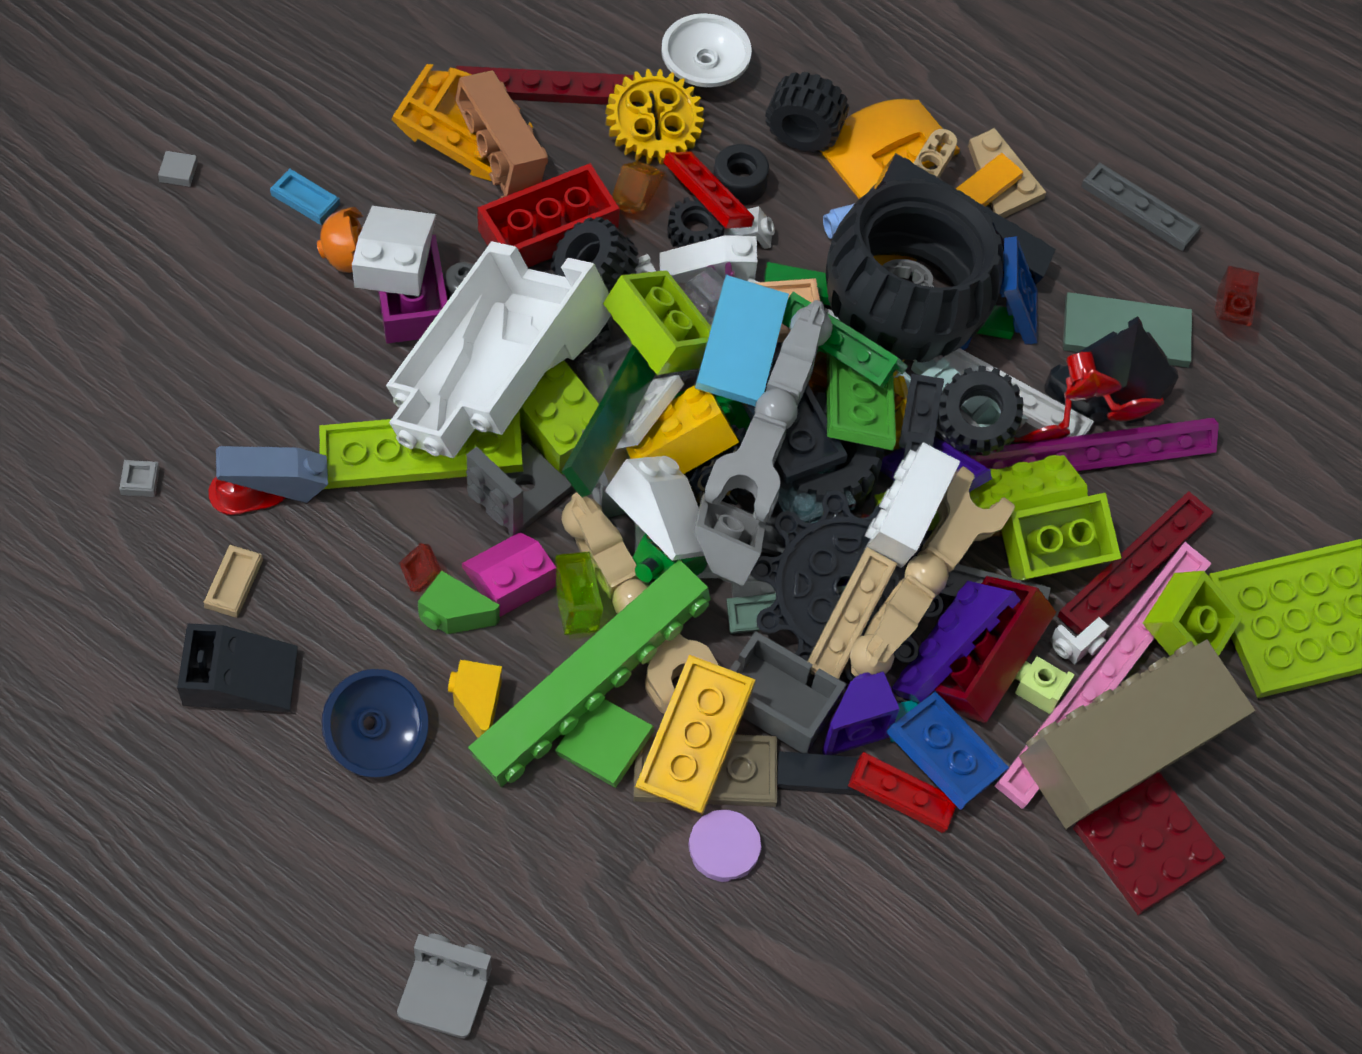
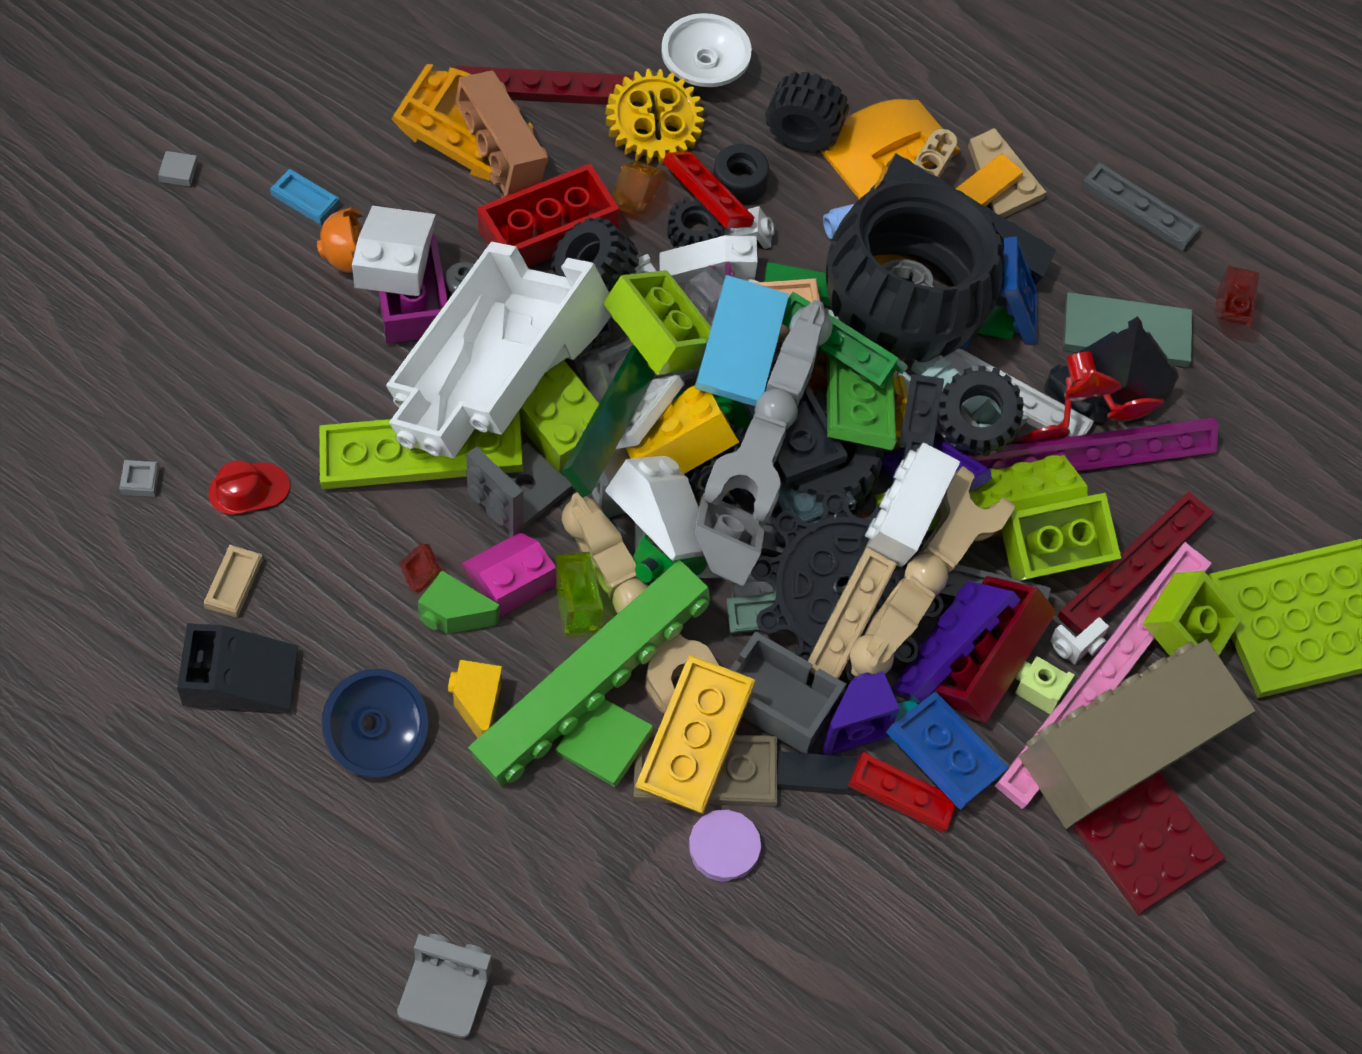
(274, 470): sand blue slope -> none

